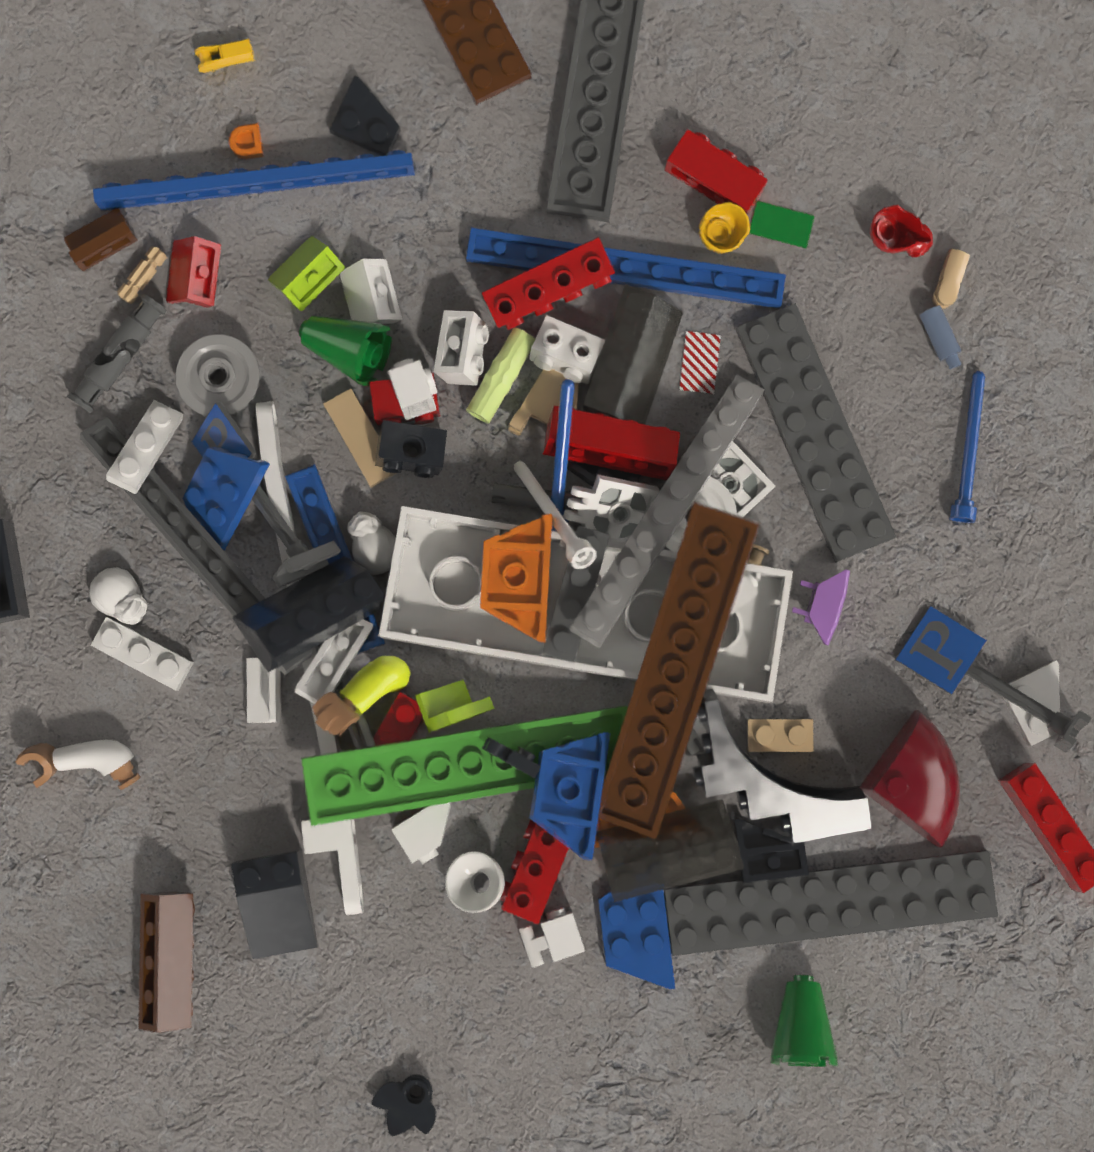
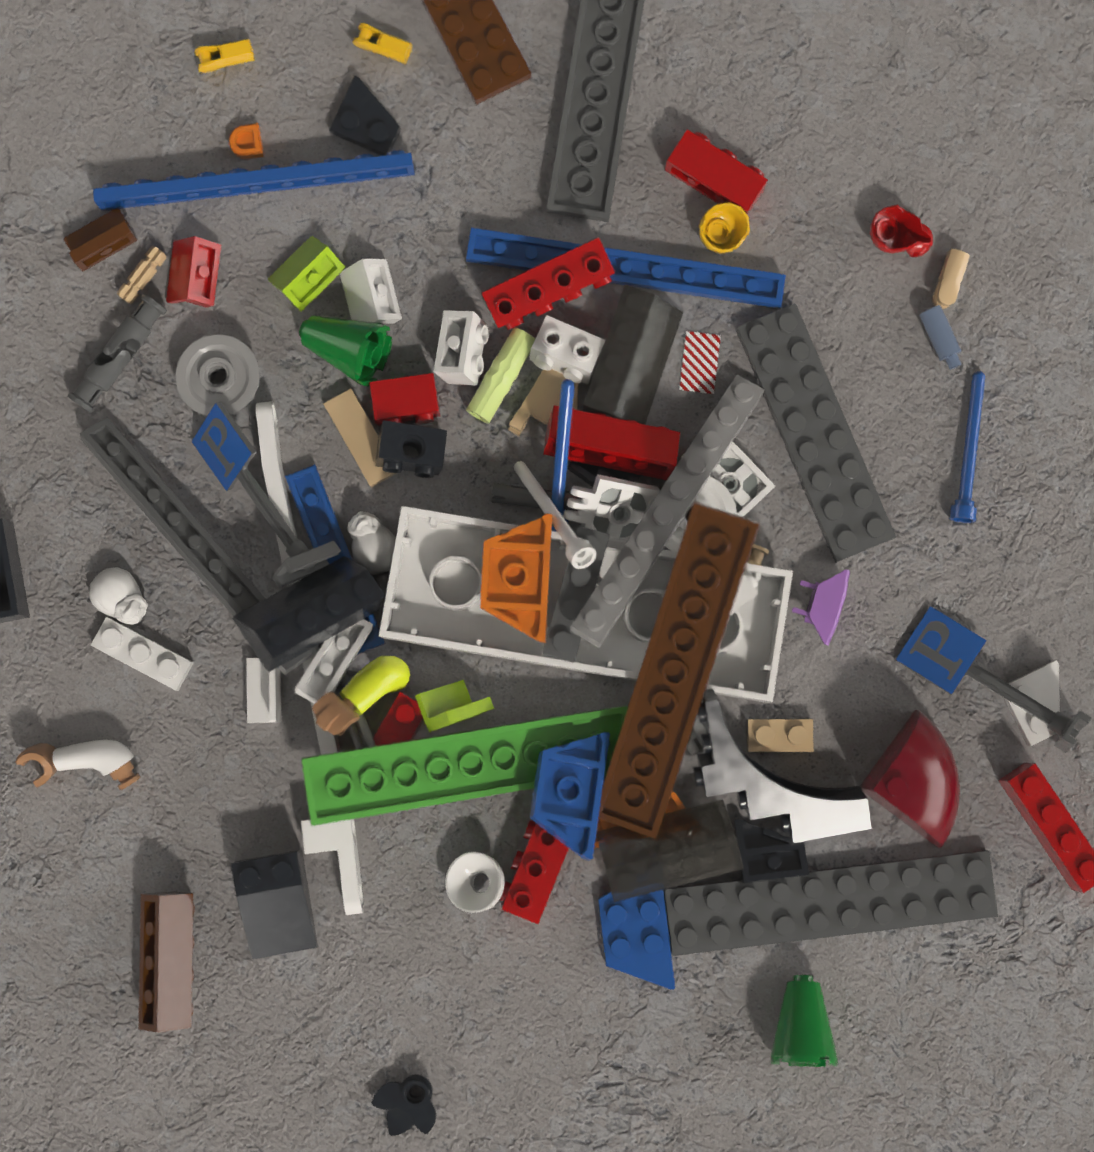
(144, 447): white plate -> none
(223, 491): blue wing -> none
(387, 44): none -> yellow bar
(413, 388): white brick -> none
(423, 832): white slope -> none
(520, 759): black plate -> none
(560, 936): white brick -> none
(781, 224): green sticker -> none

